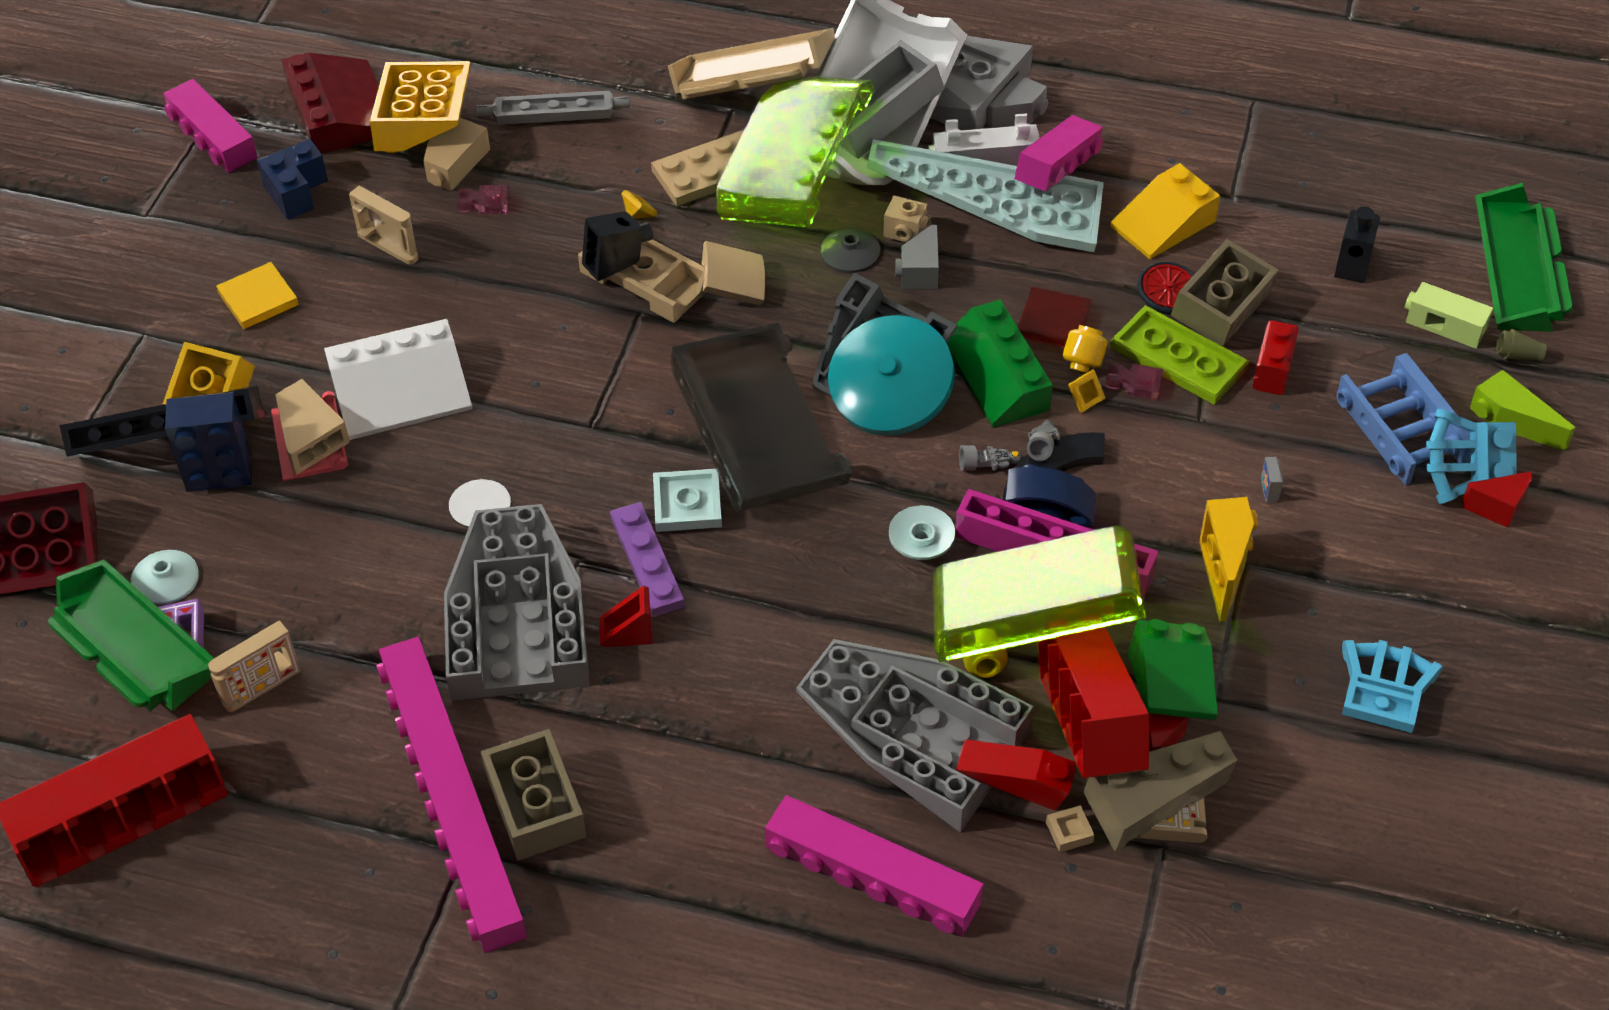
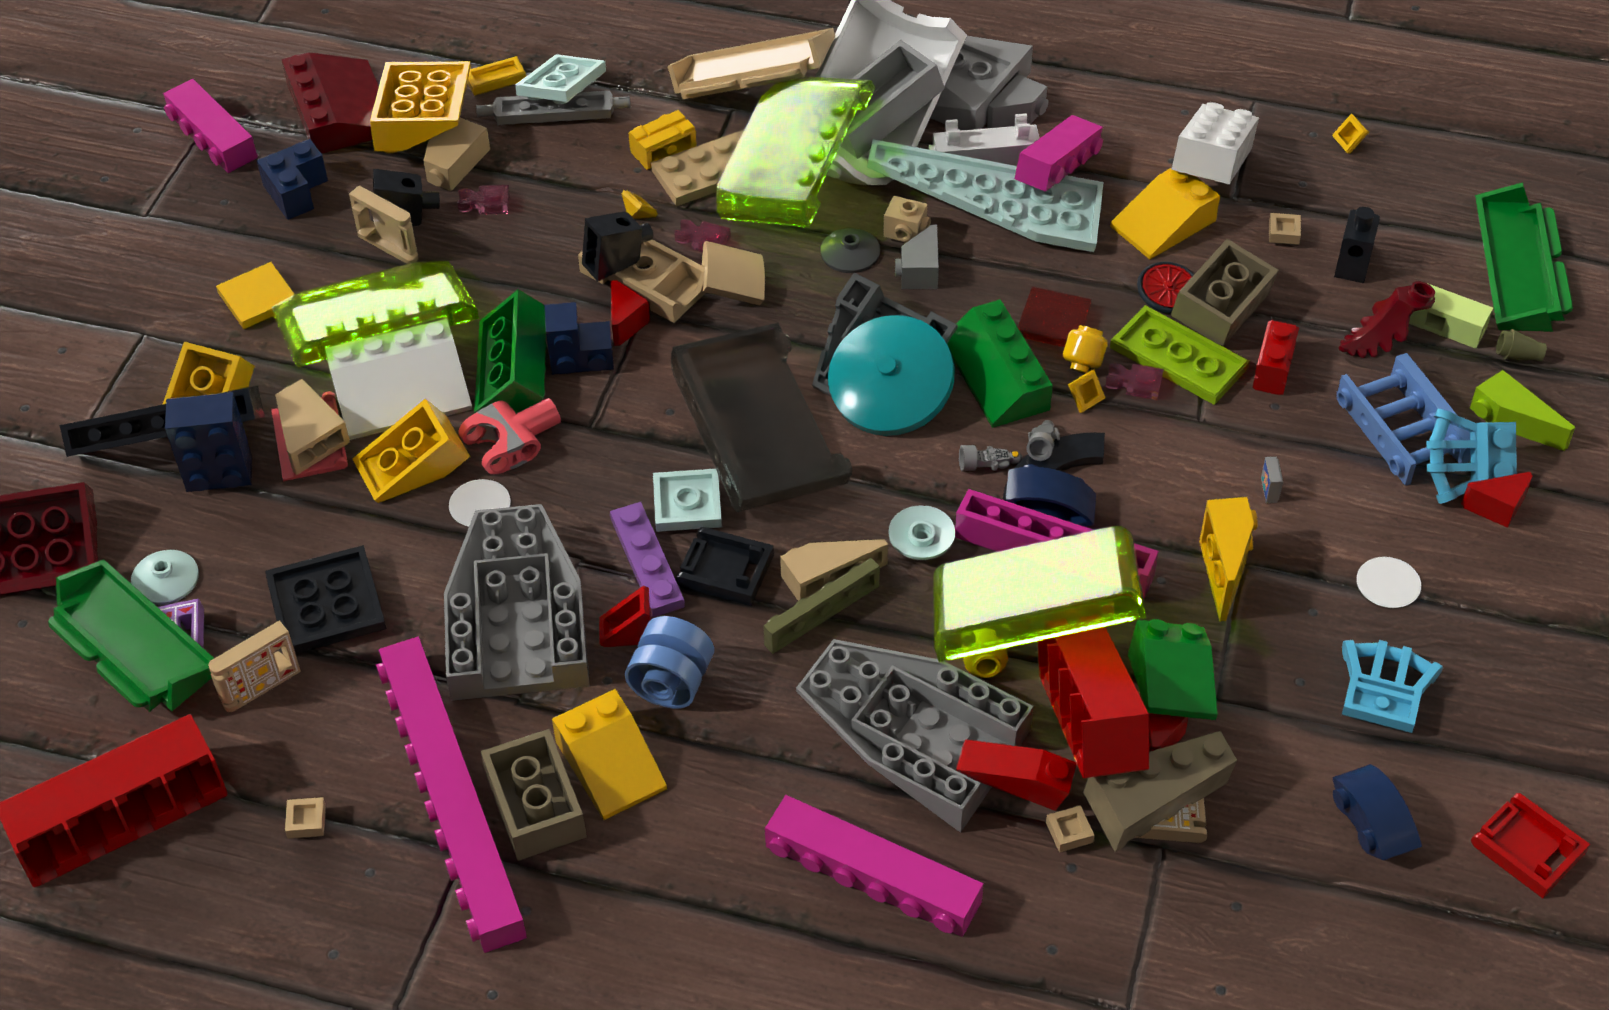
(305, 817): none -> tan plate
(326, 599): none -> black plate
(371, 307): none -> clear neon green slope
(405, 192): none -> black torso
(411, 453): none -> yellow slope
(495, 75): none -> yellow tile
(510, 431): none -> coral connector
(512, 354): none -> green slope
(560, 78): none -> light aqua plate
(575, 345): none -> dark blue brick
(608, 754): none -> yellow slope
(628, 312): none -> red slope
(662, 138): none -> yellow brick
(669, 662): none -> medium blue wheel
(698, 235): none -> clear pink plate
(719, 562): none -> black container
(815, 564): none -> tan slope
(821, 605): none -> olive plate
(1215, 143): none -> white brick
(1284, 228): none -> tan plate
(1350, 133): none -> yellow slope
(1376, 812): none -> dark blue brick
(1388, 582): none -> white sticker
(1389, 320): none -> dark red plant
(1526, 841): none -> red container

